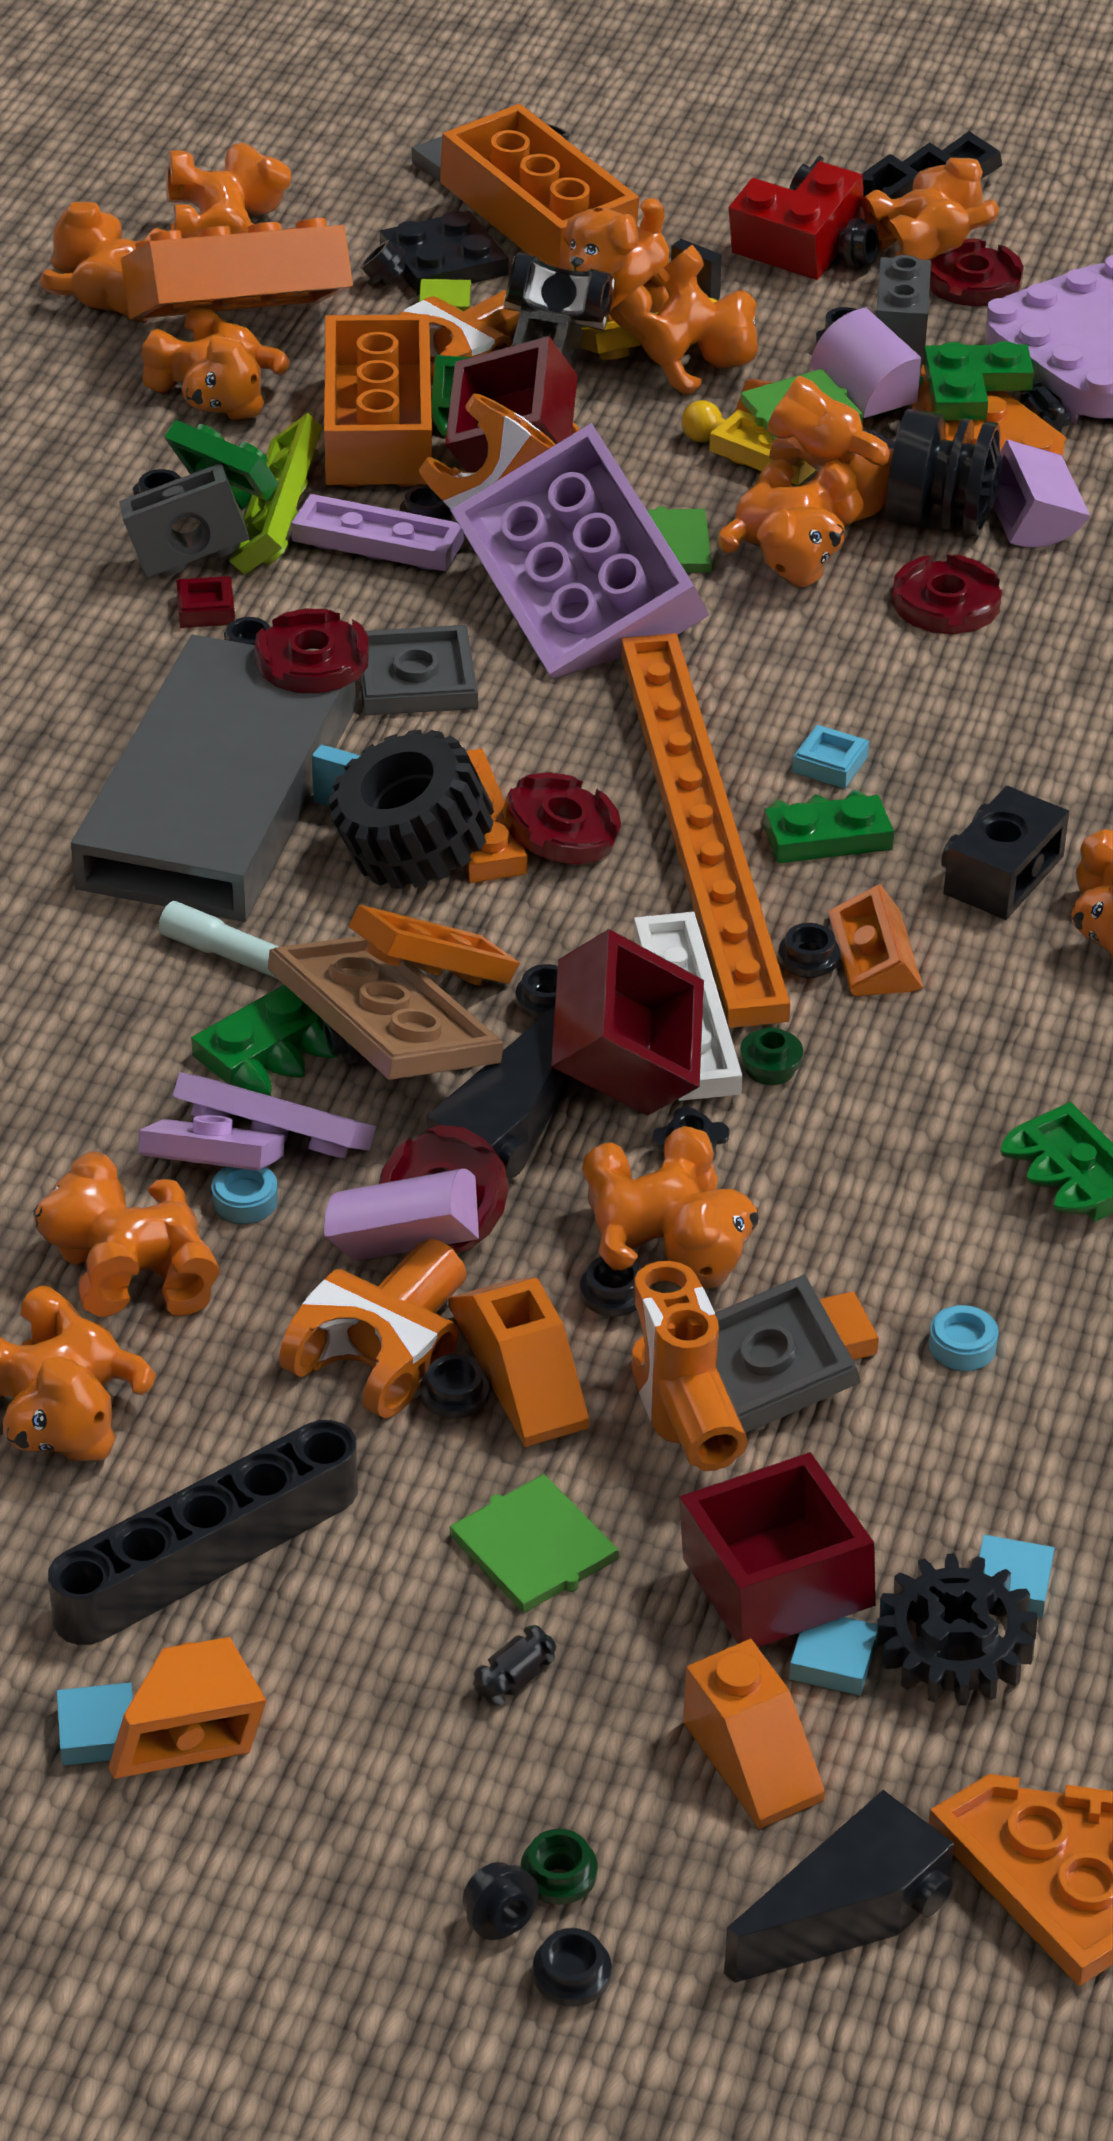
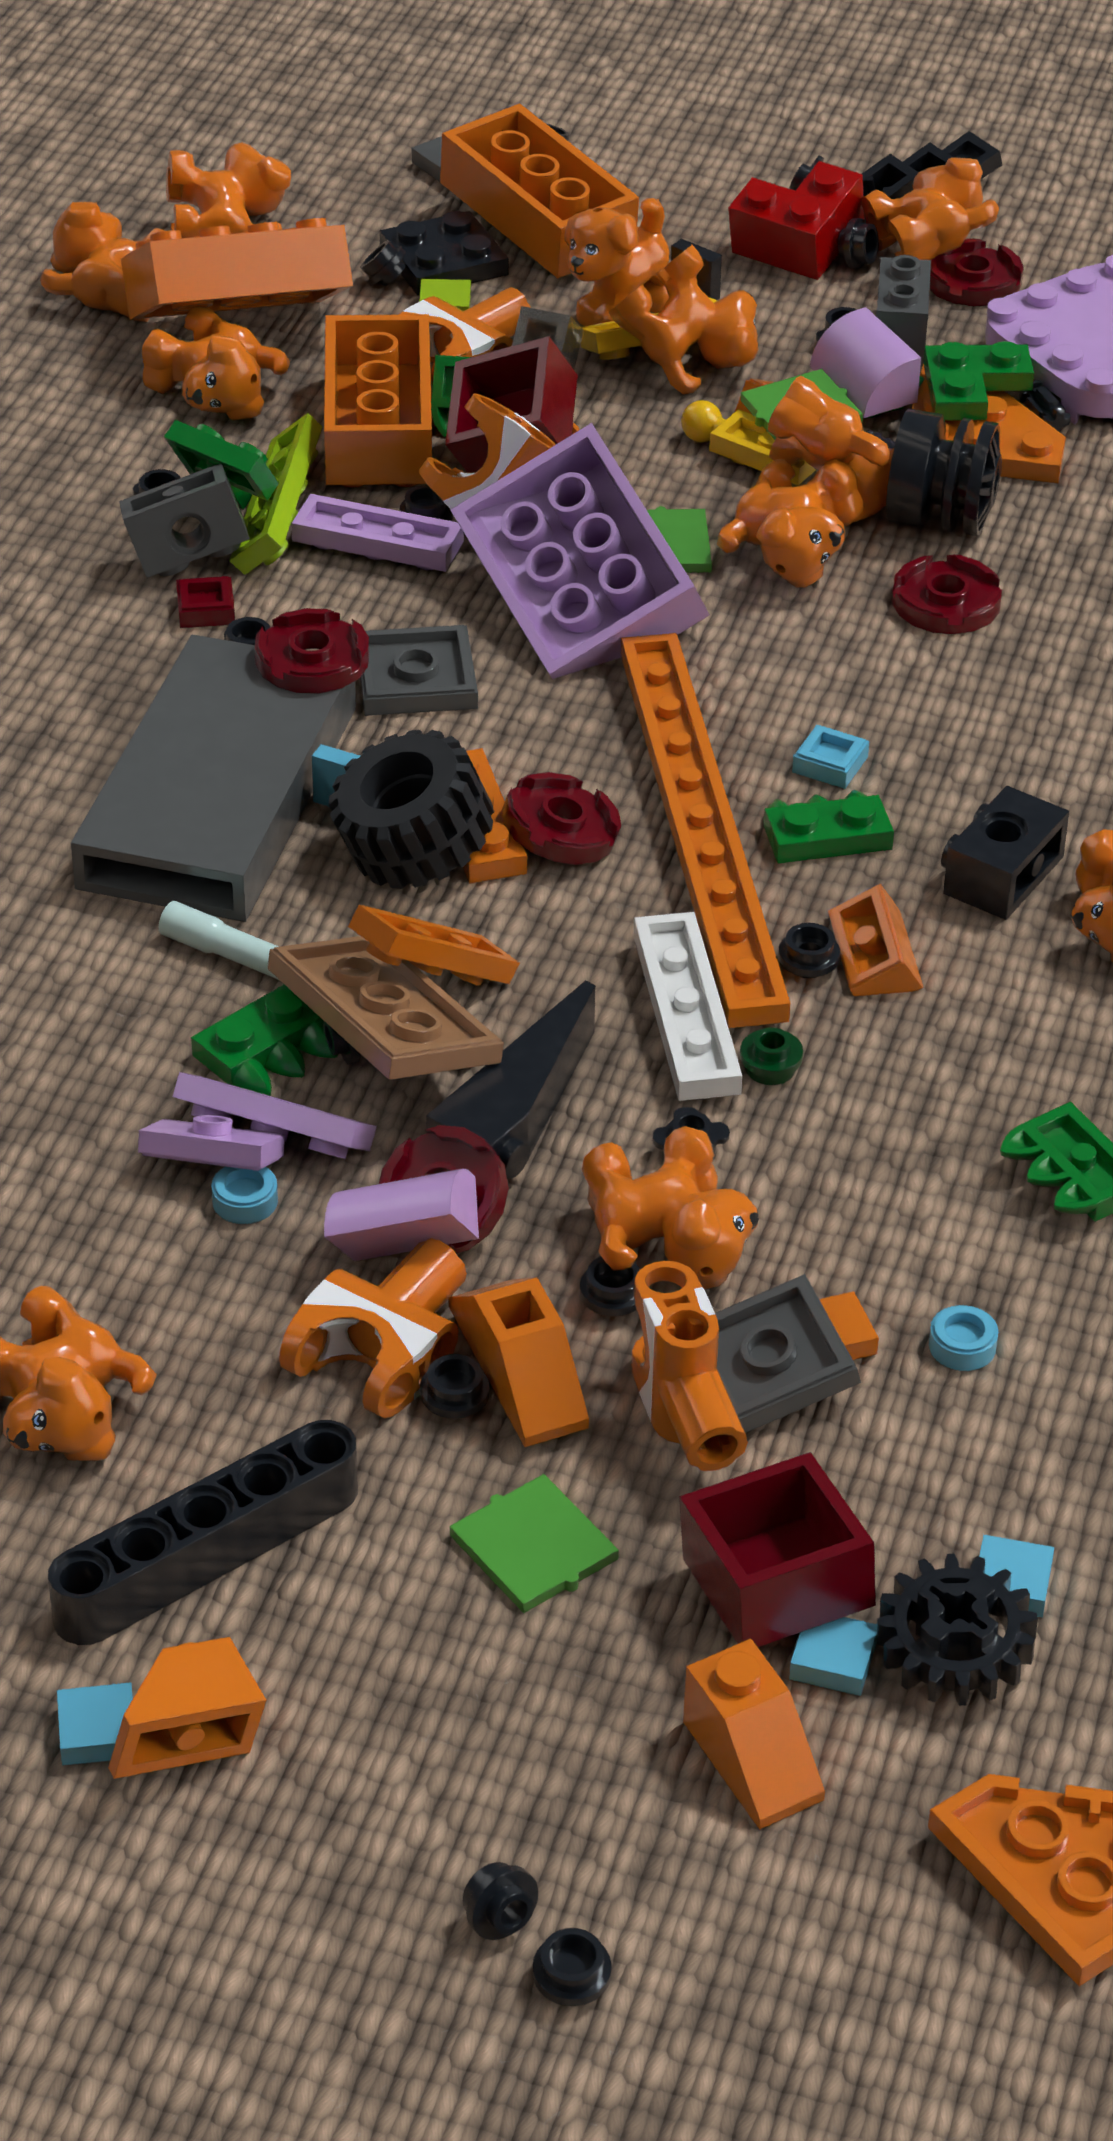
(92, 1224): orange animal -> none
(514, 1665): black piece -> none
(537, 990): black plate -> none
(564, 1851): dark green plate -> none
(575, 293): black connector -> none
(628, 1023): dark red piece -> none
(846, 1893): black slope -> none
(1037, 497): lavender brick -> none

